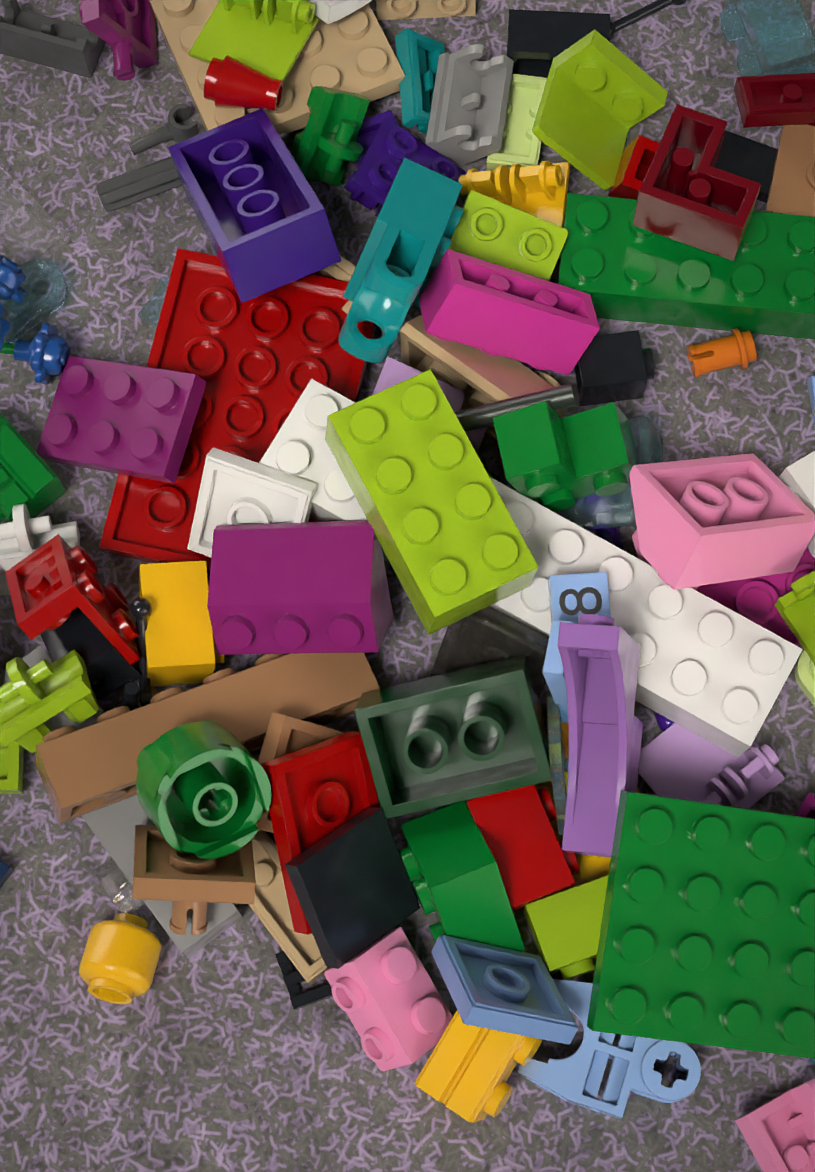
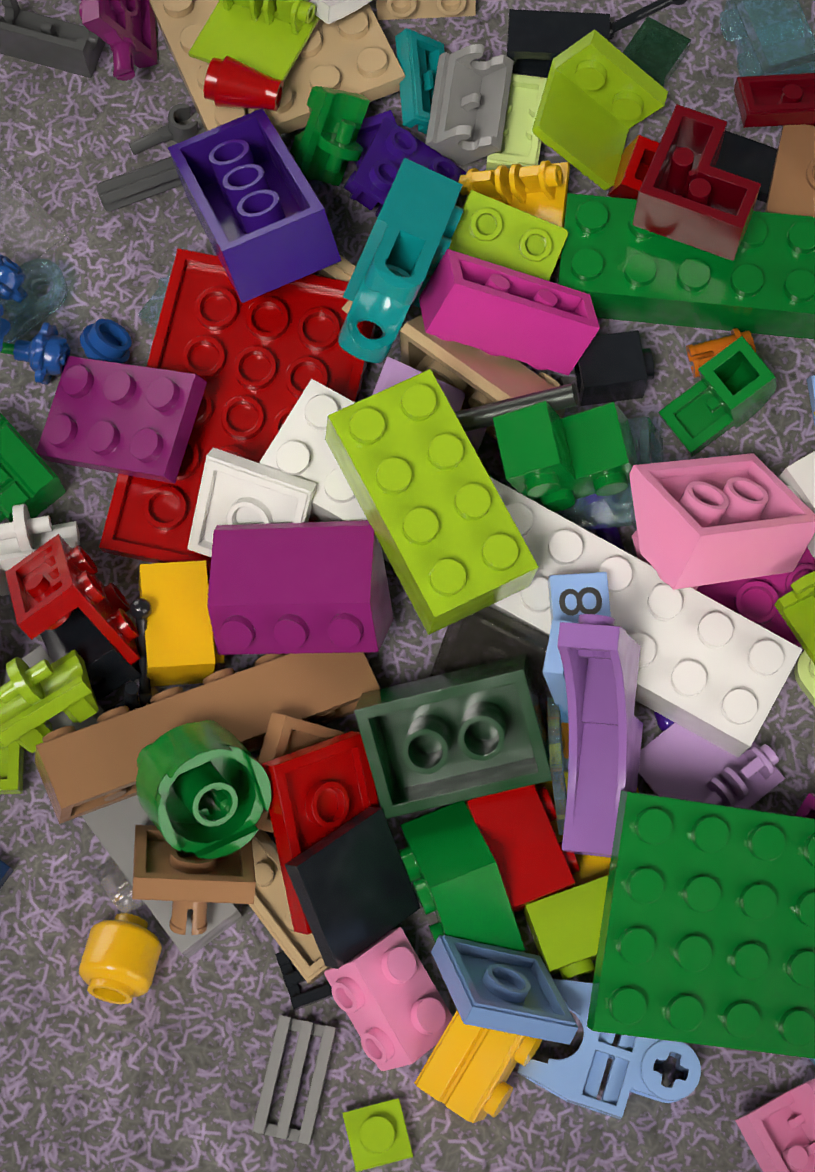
(106, 341): none -> blue plate
(283, 1128): none -> light grey tile
(377, 1135): none -> lime plate
(657, 50): none -> clear green plate
(728, 395): none -> green brick

